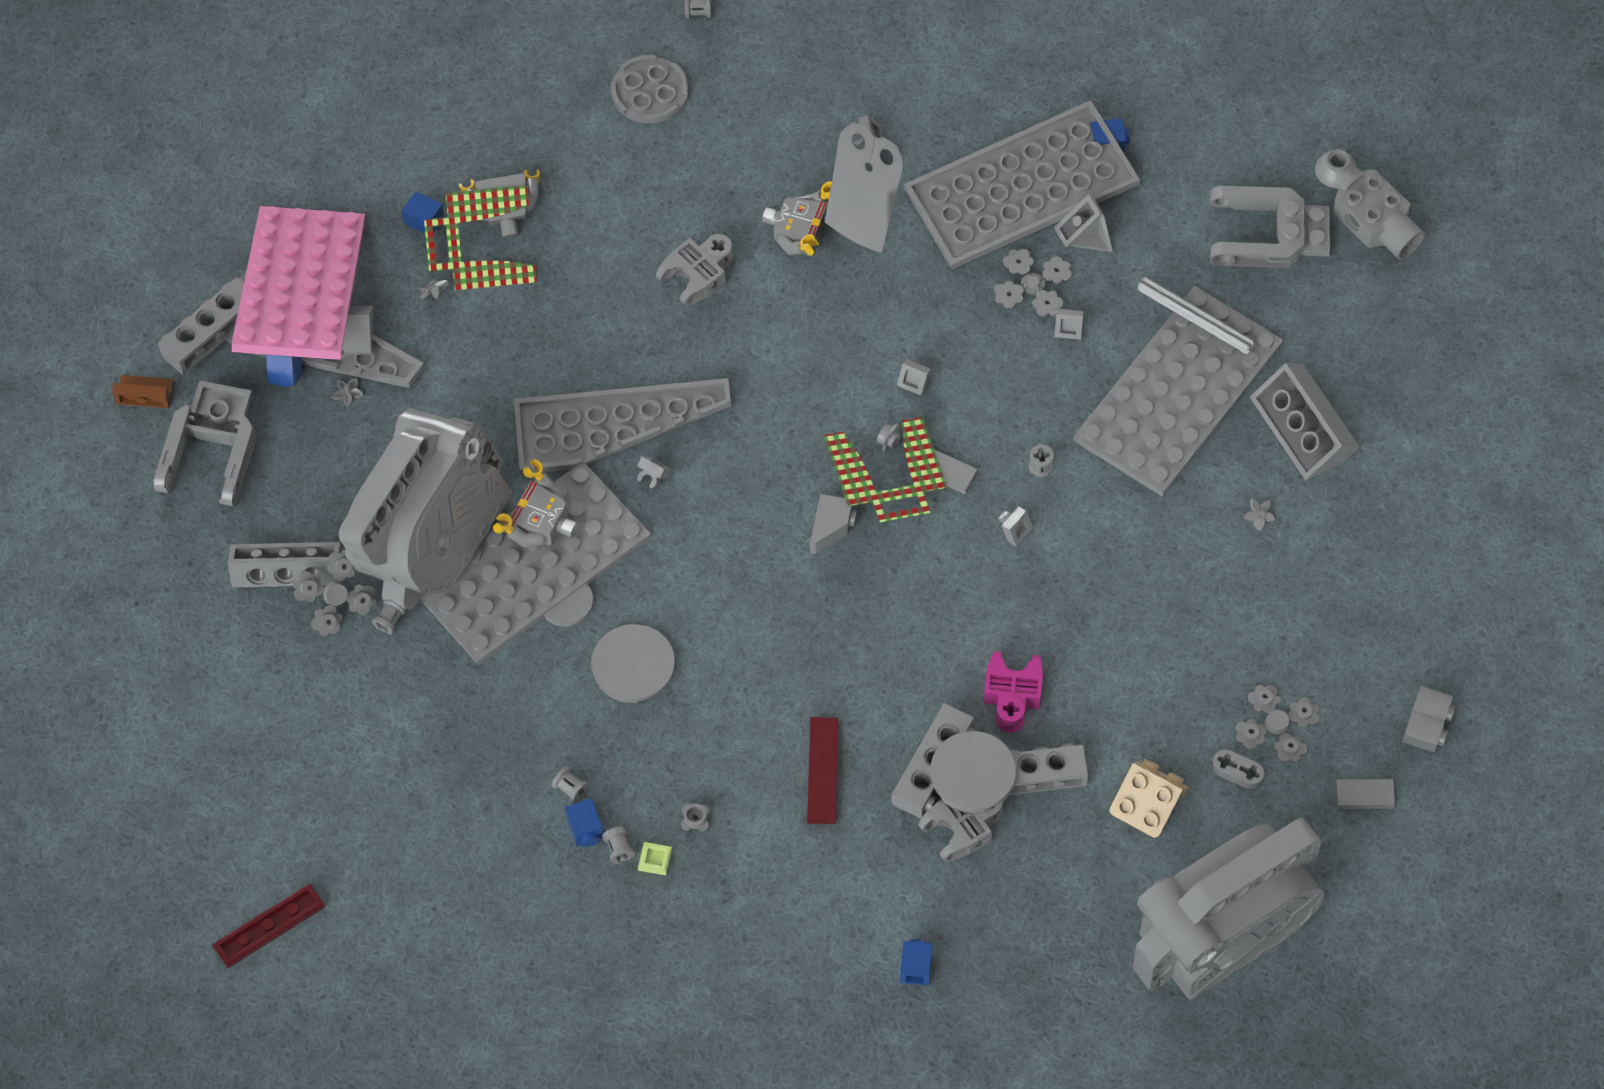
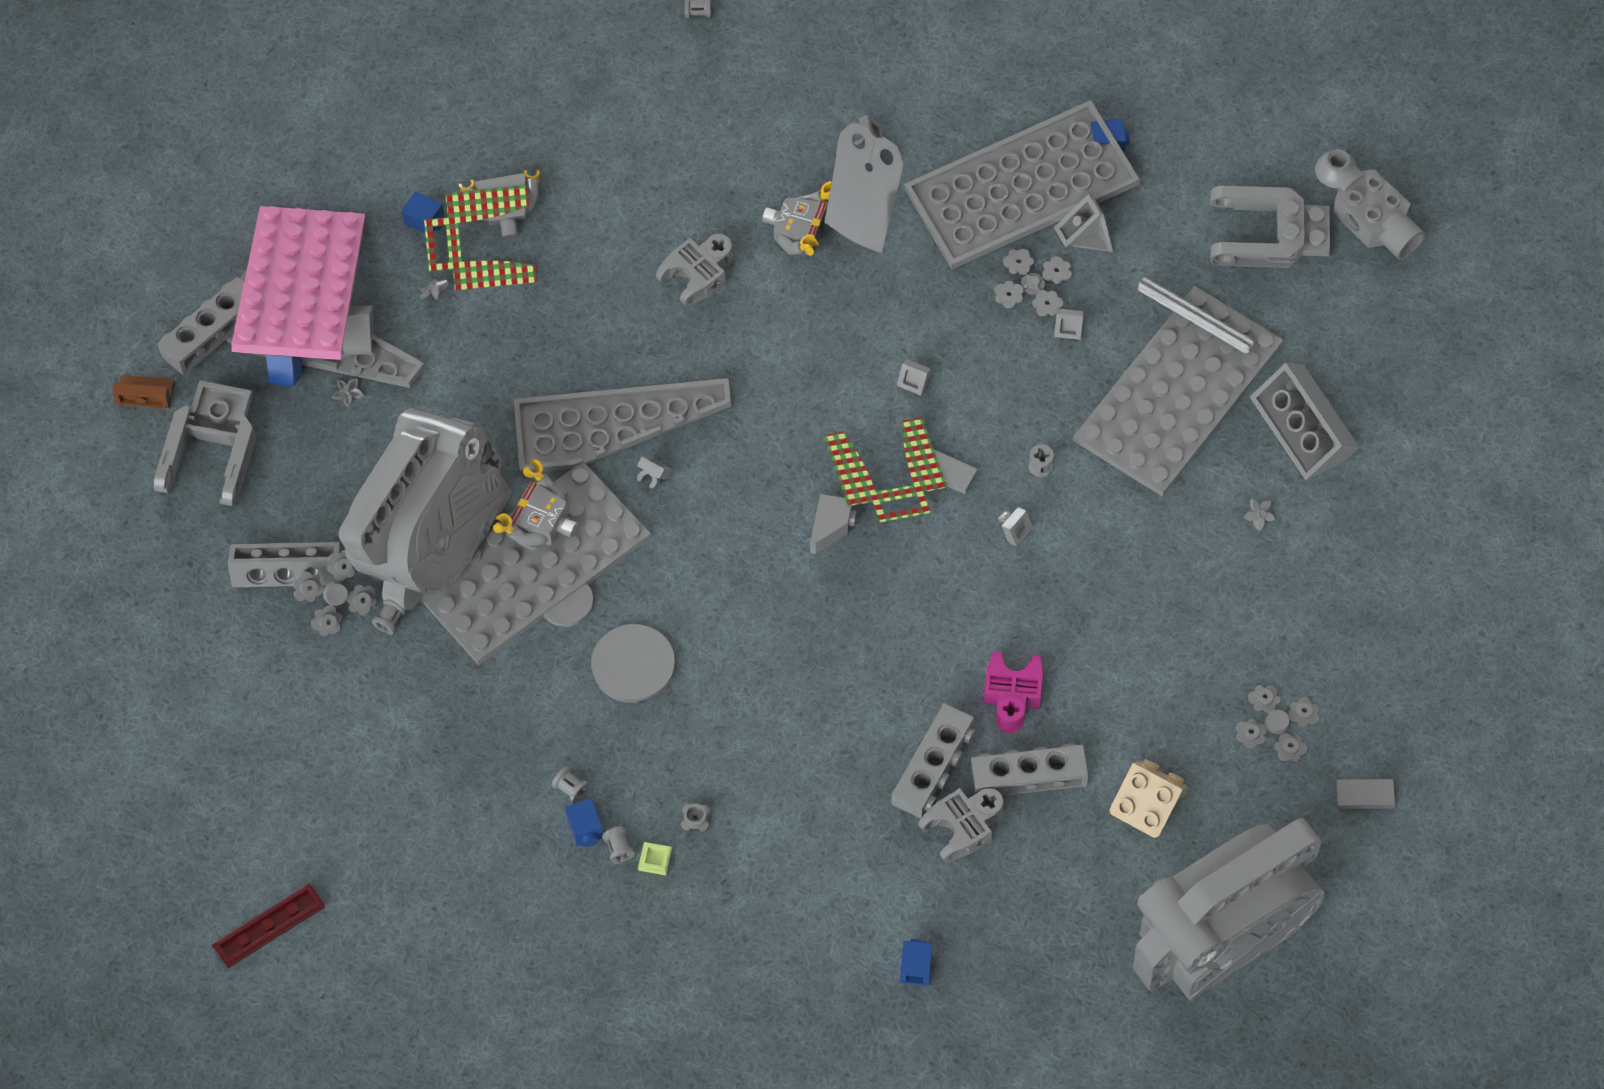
(649, 89): light grey tile -> none
(822, 770): dark red tile -> none
(889, 436): light grey plate -> none
(973, 771): light grey tile -> none
(1240, 763): light grey beam -> none
(1428, 718): light grey brick -> none

